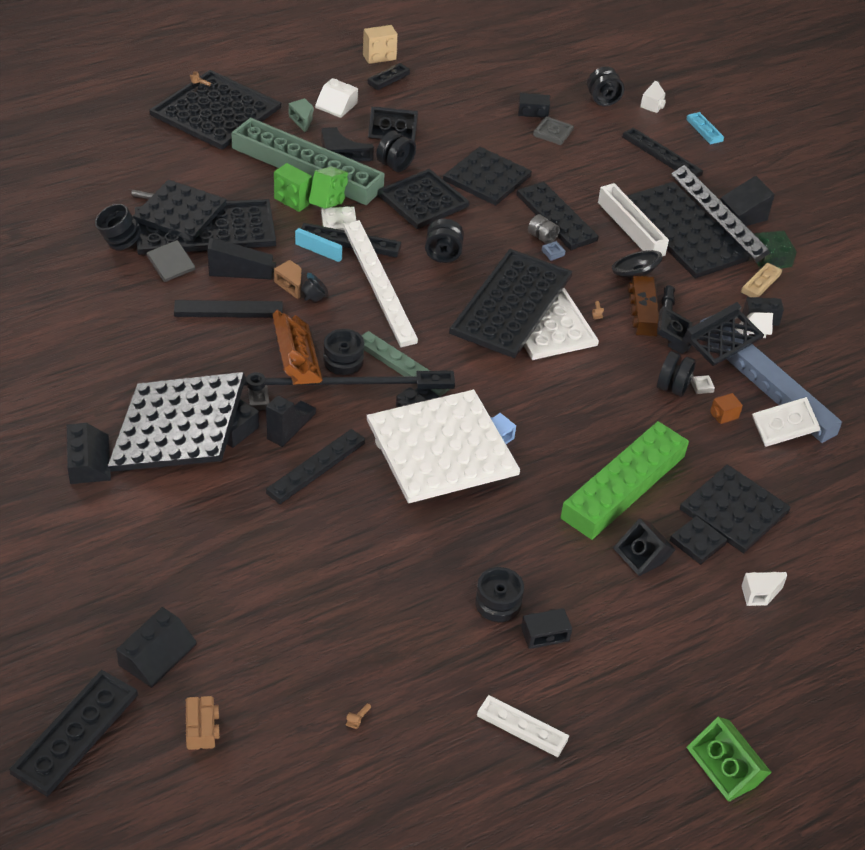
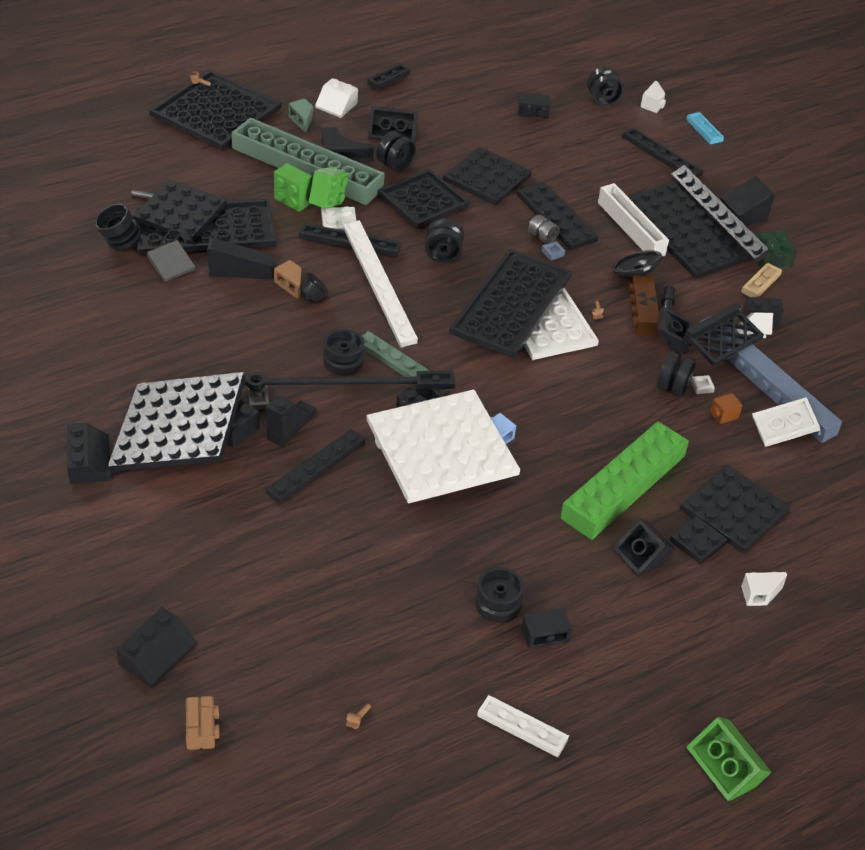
(73, 733): black plate -> none
(213, 308): black tile -> none
(296, 349): dark orange slope -> none
(318, 245): medium azure tile -> none
(380, 44): tan brick -> none
(553, 130): dark grey tile -> none

